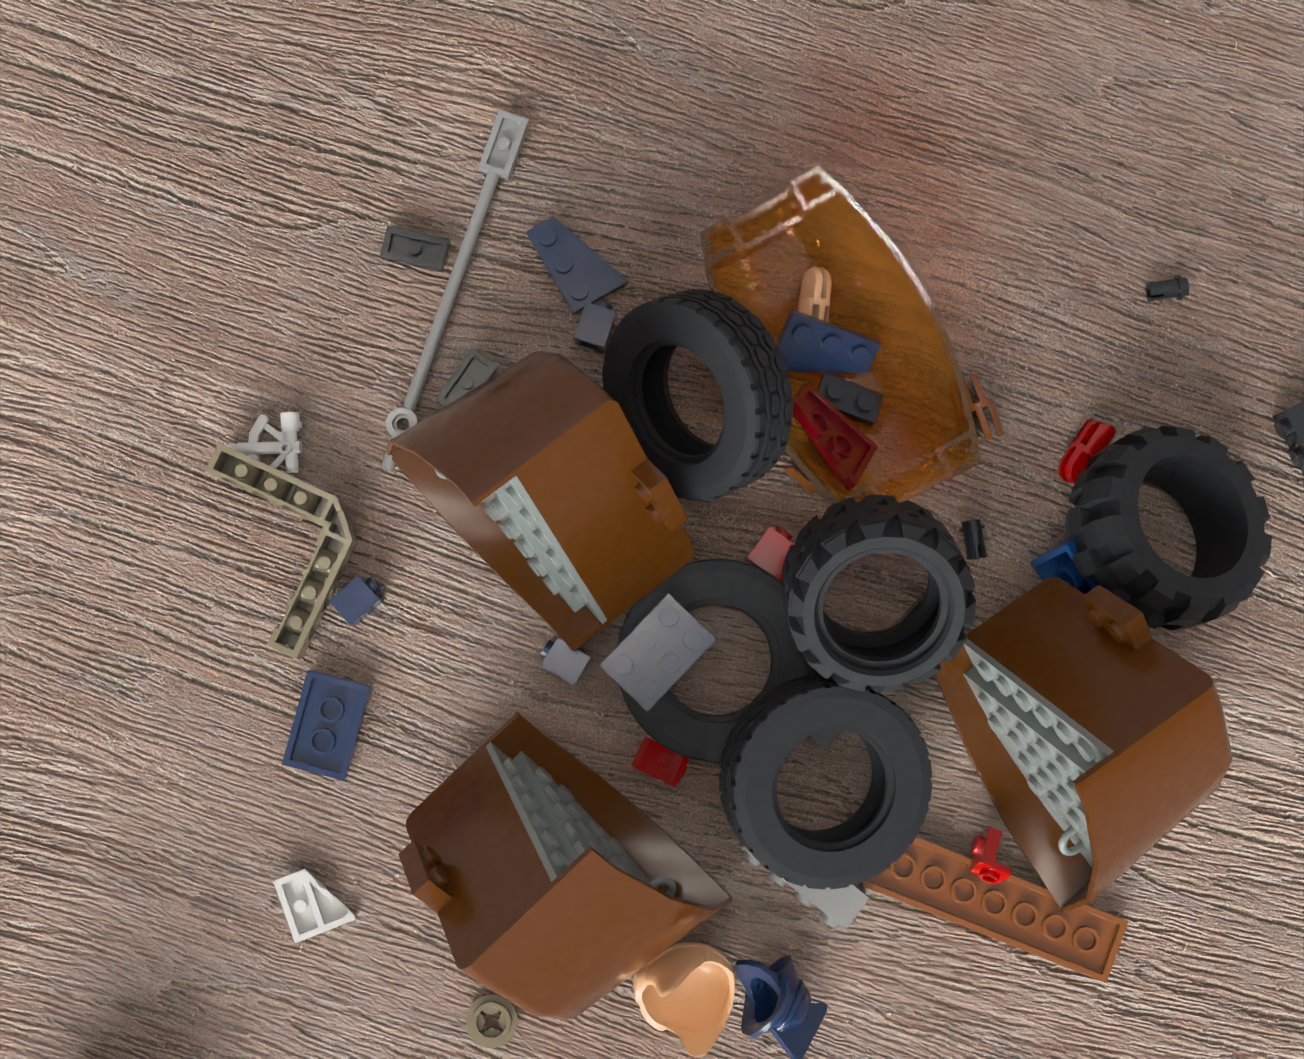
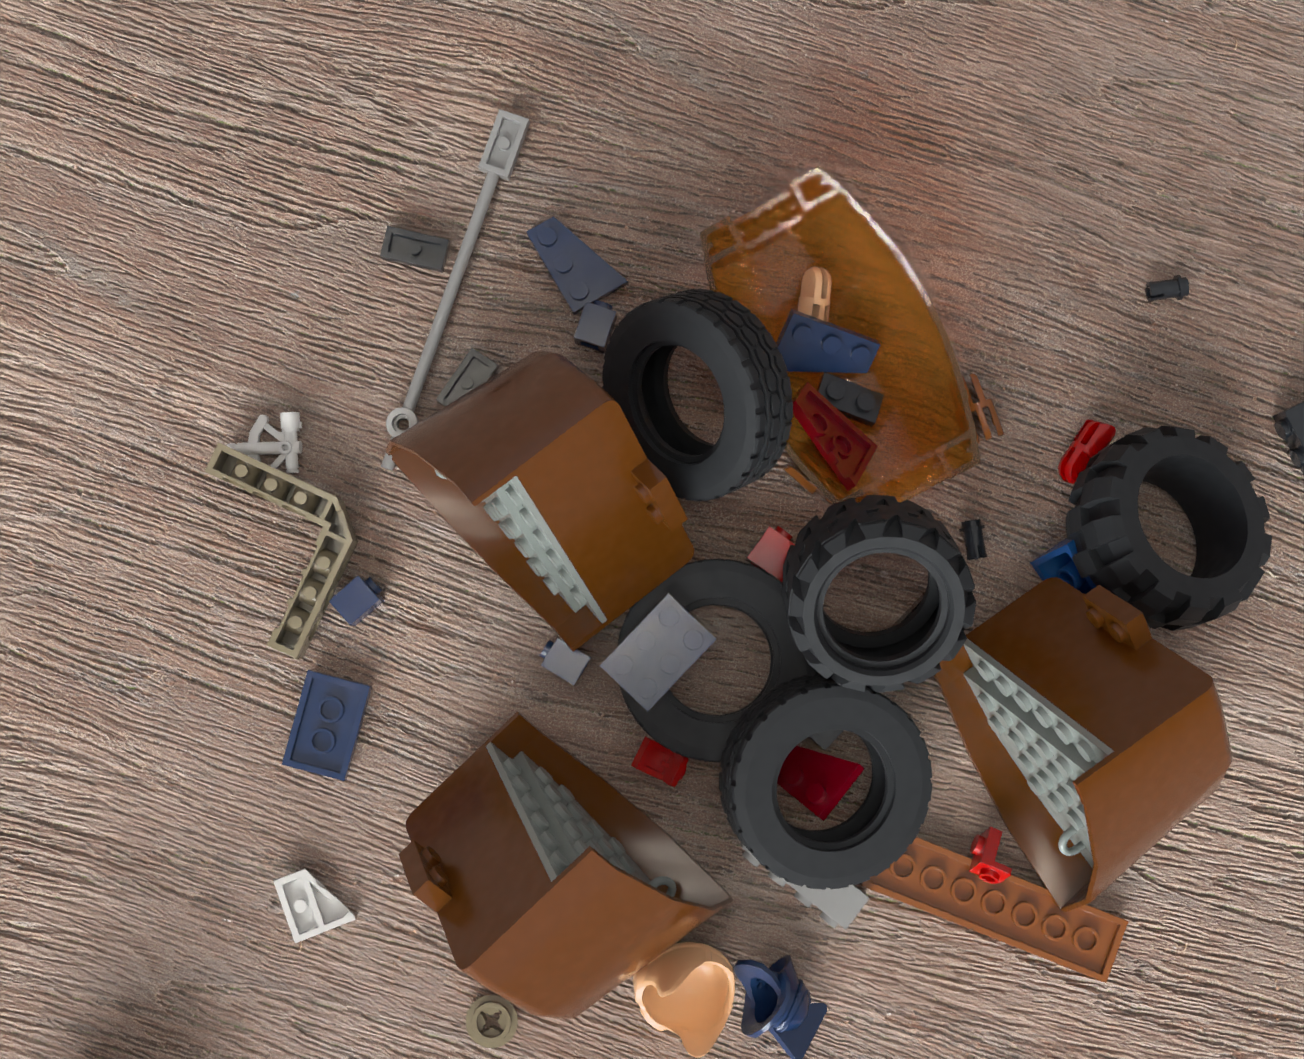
(817, 779): none -> dark red wing

